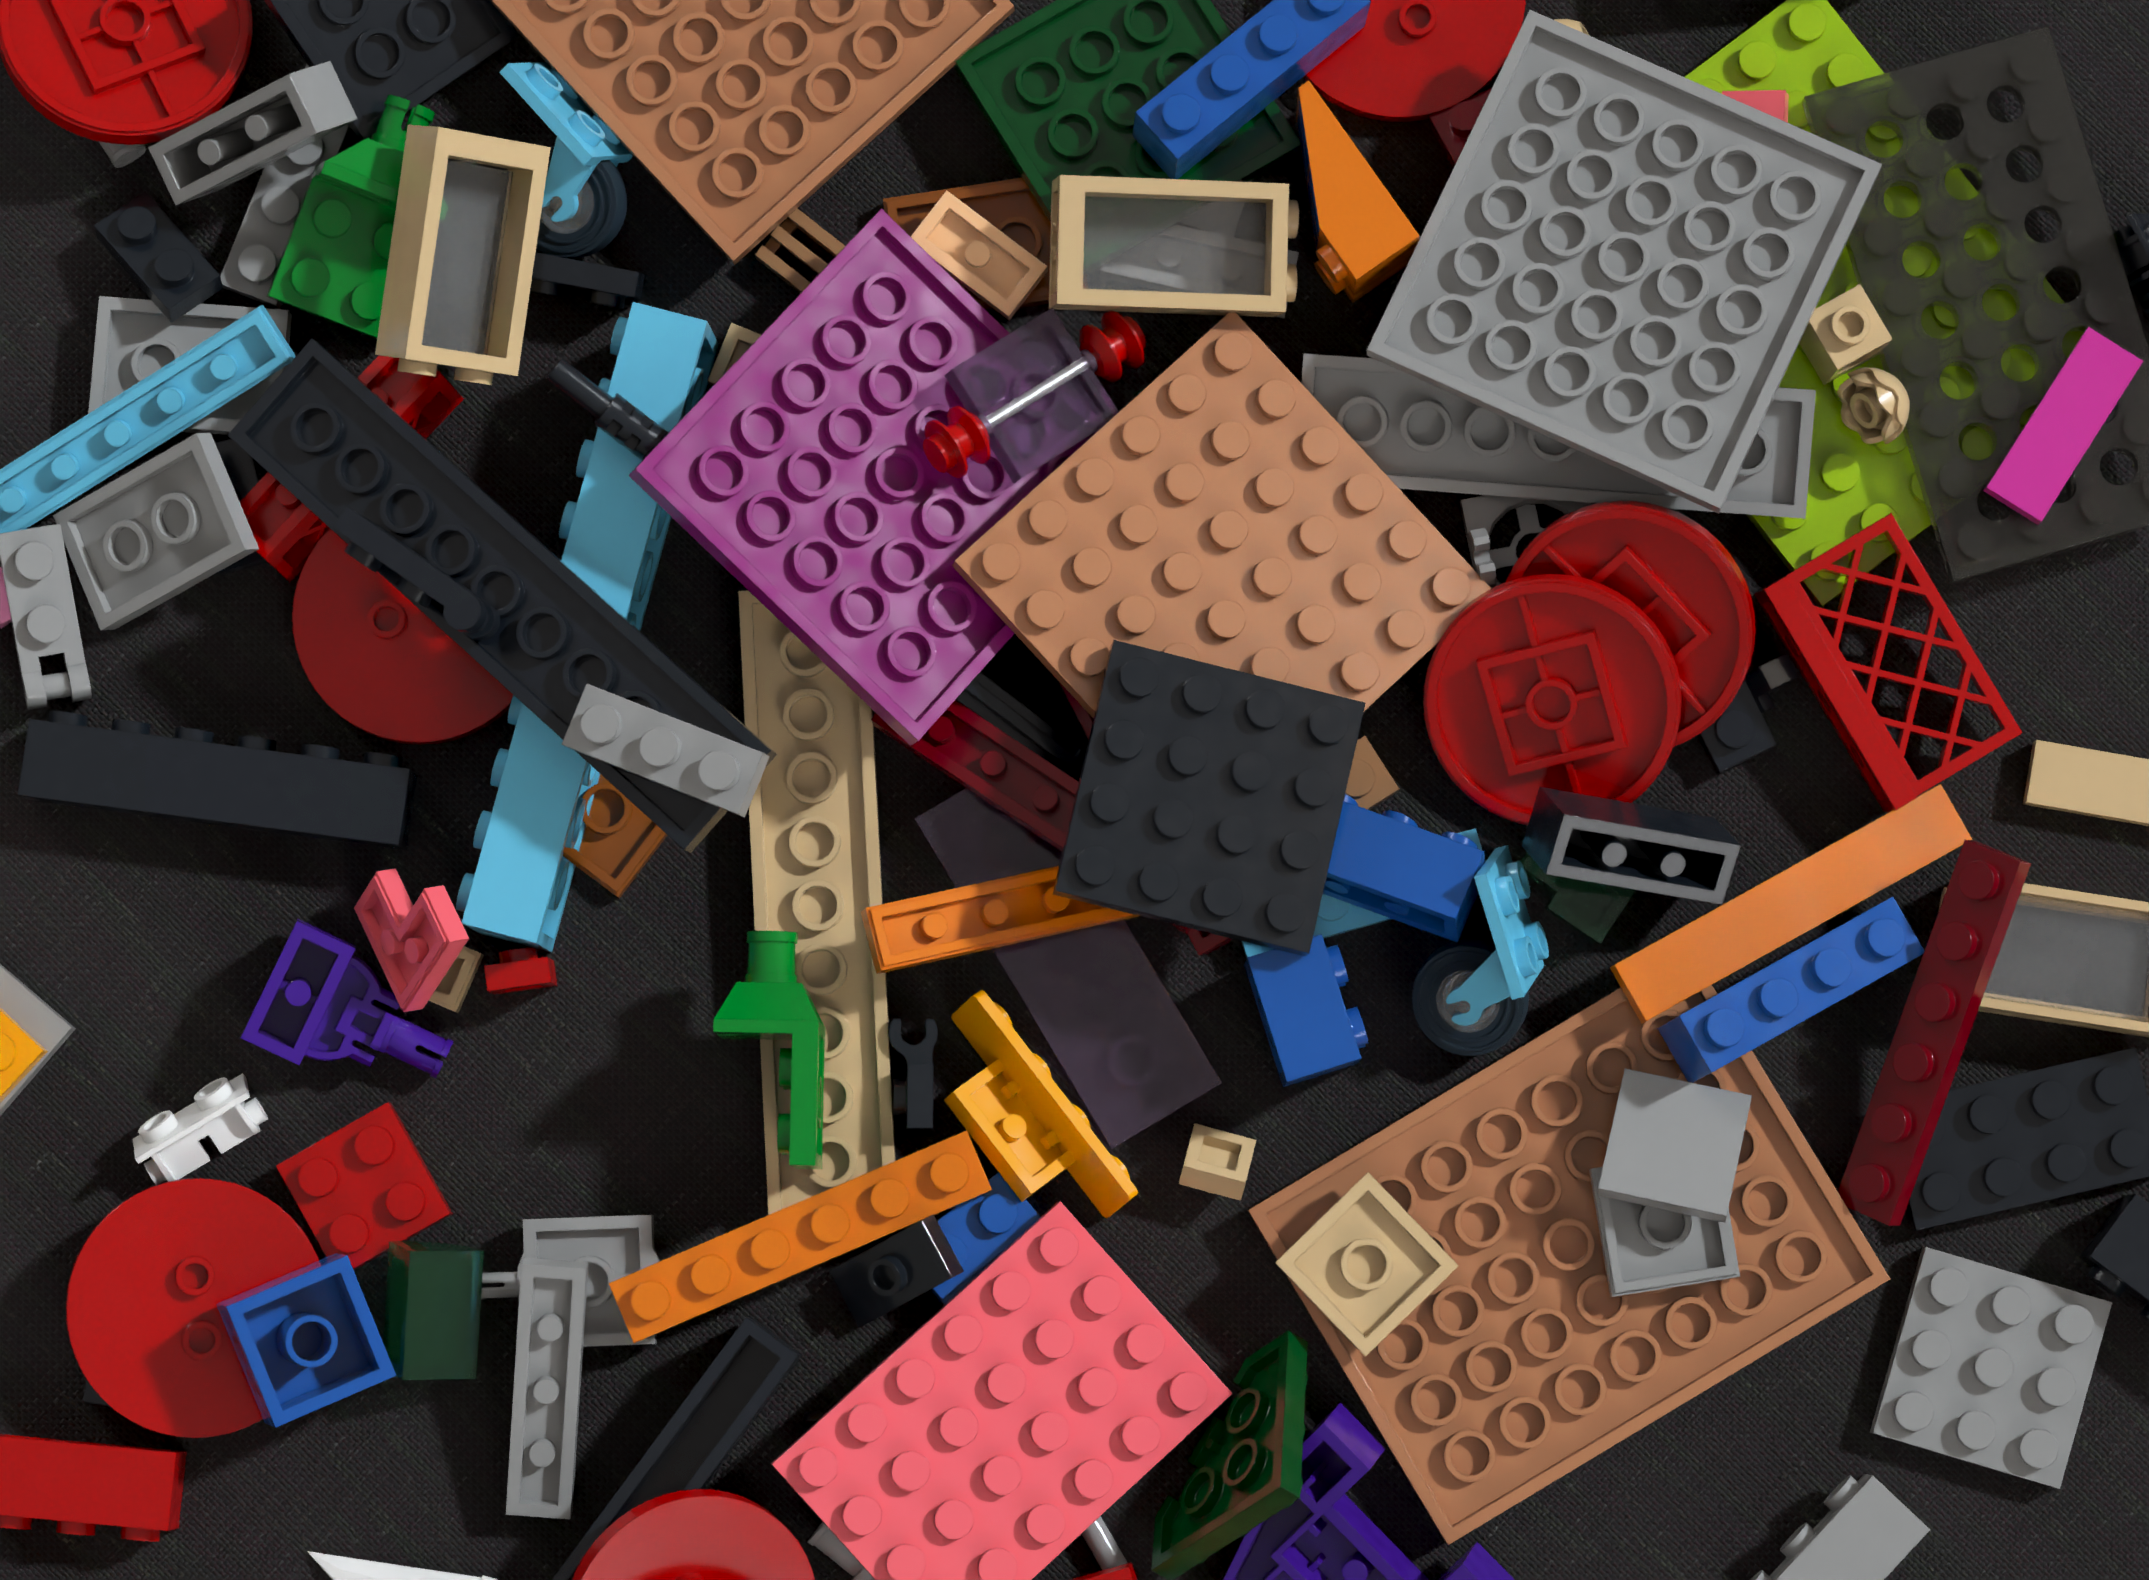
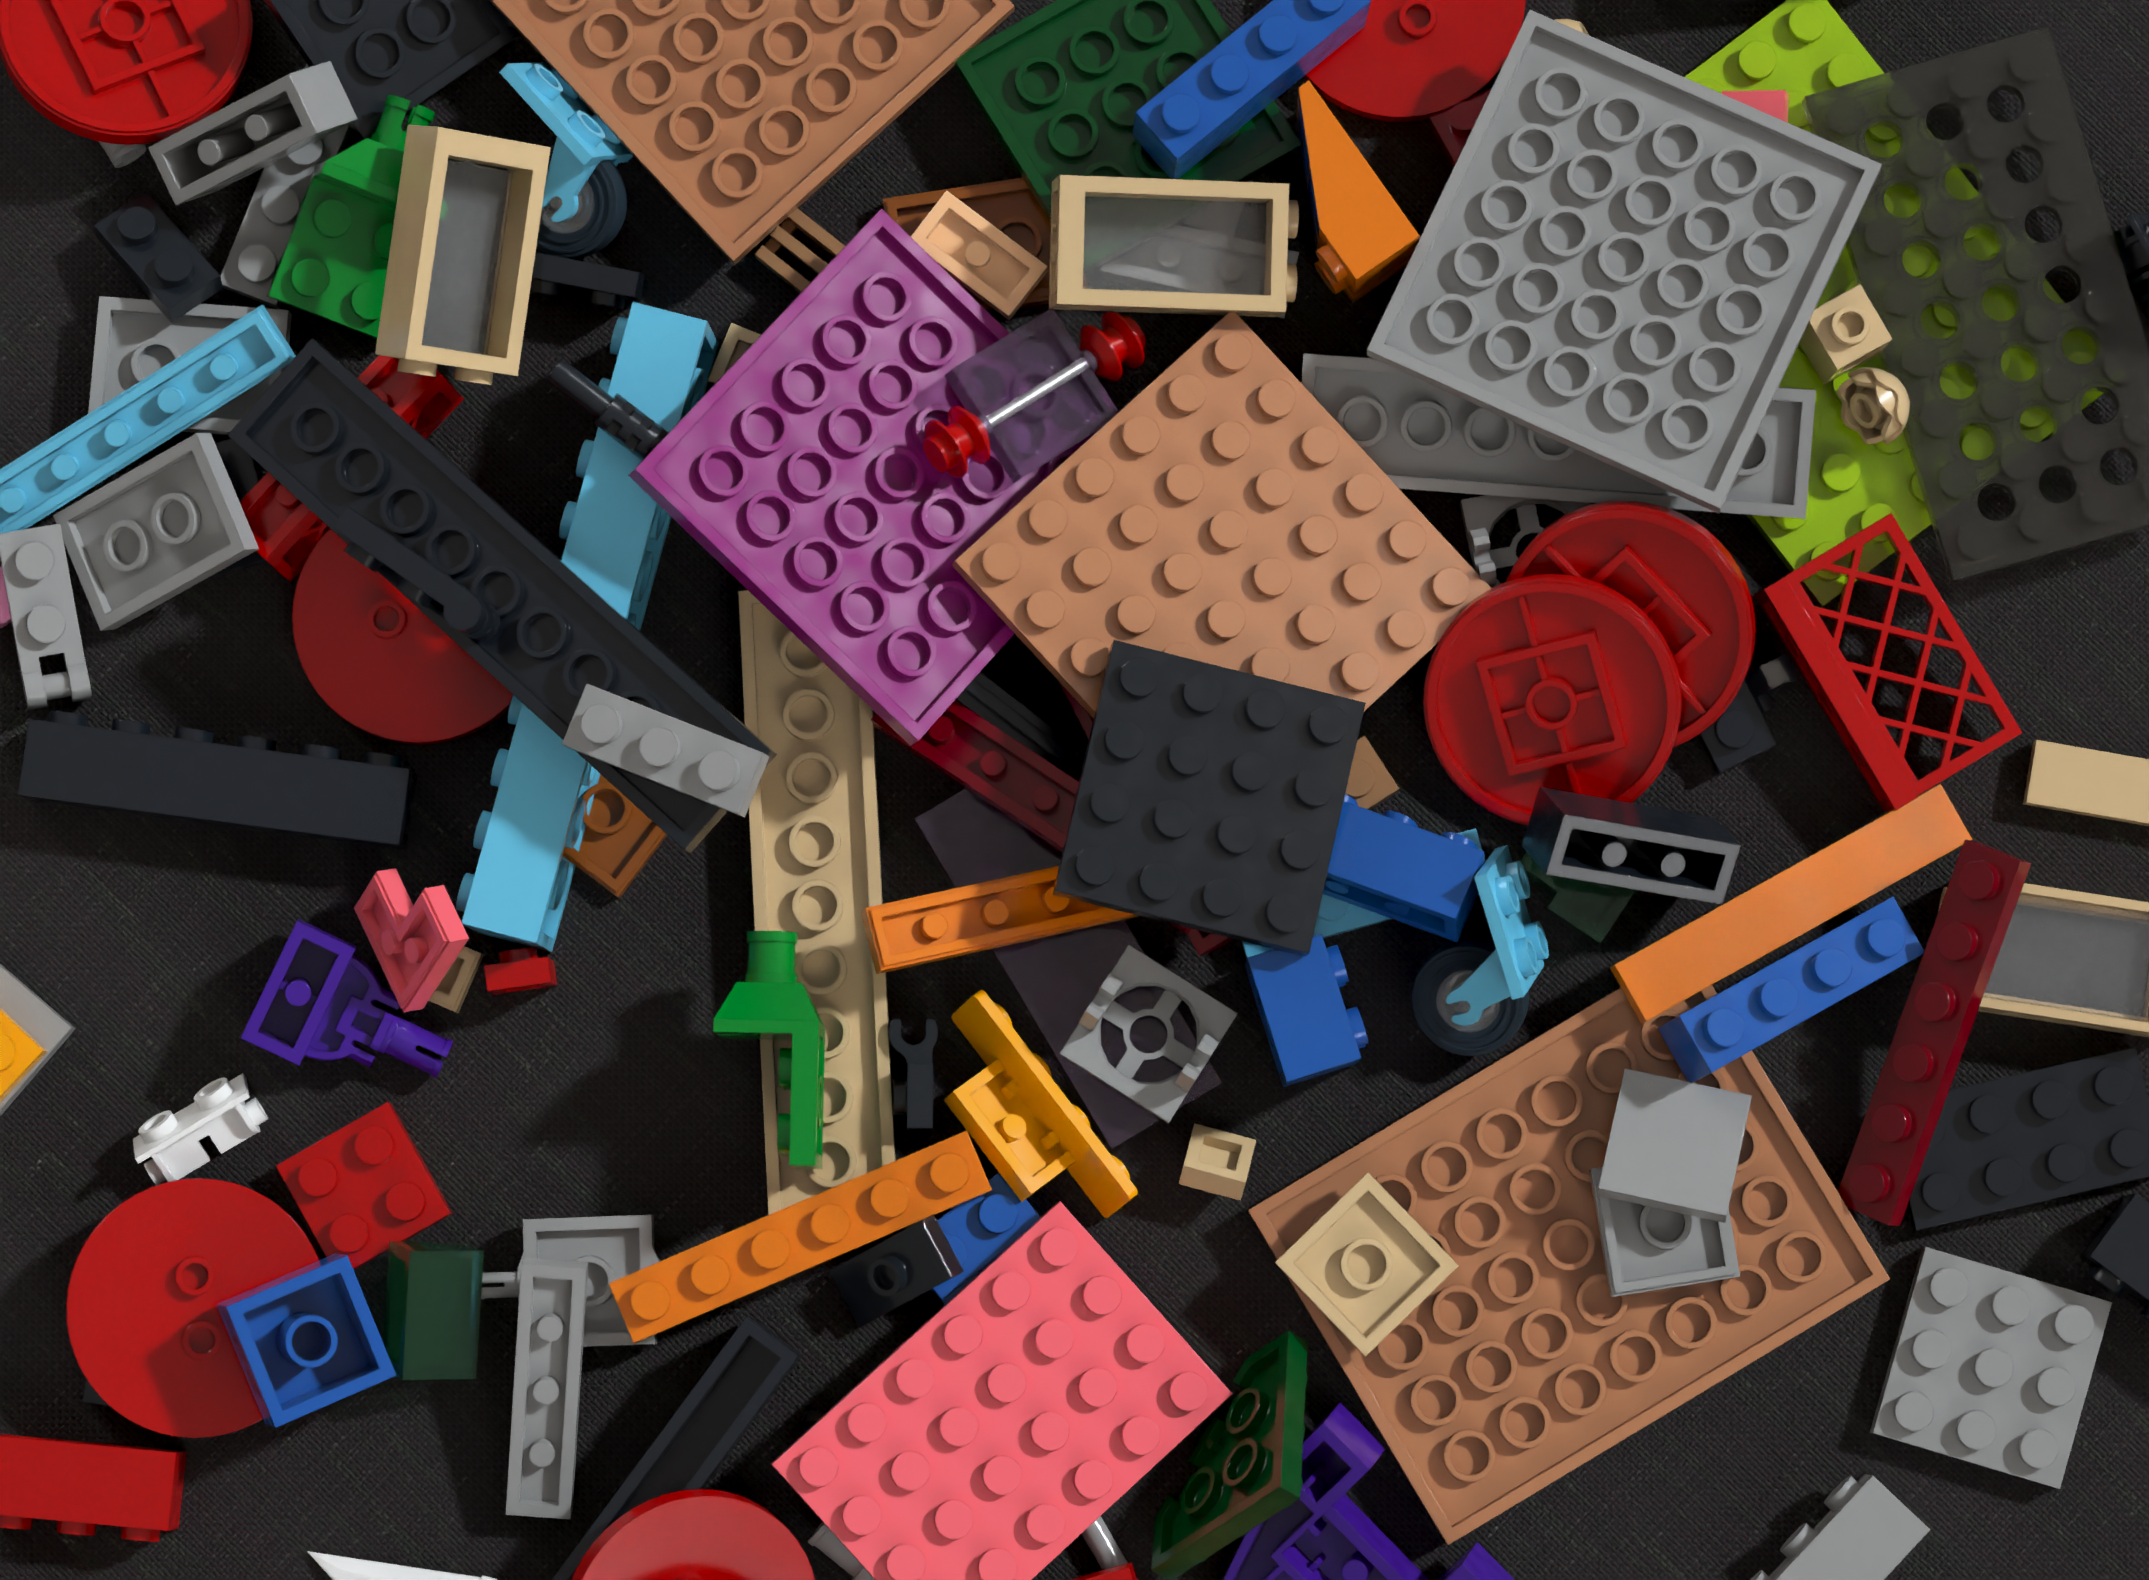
(1085, 1046): none -> light grey piece
(2063, 426): dark pink tile -> none

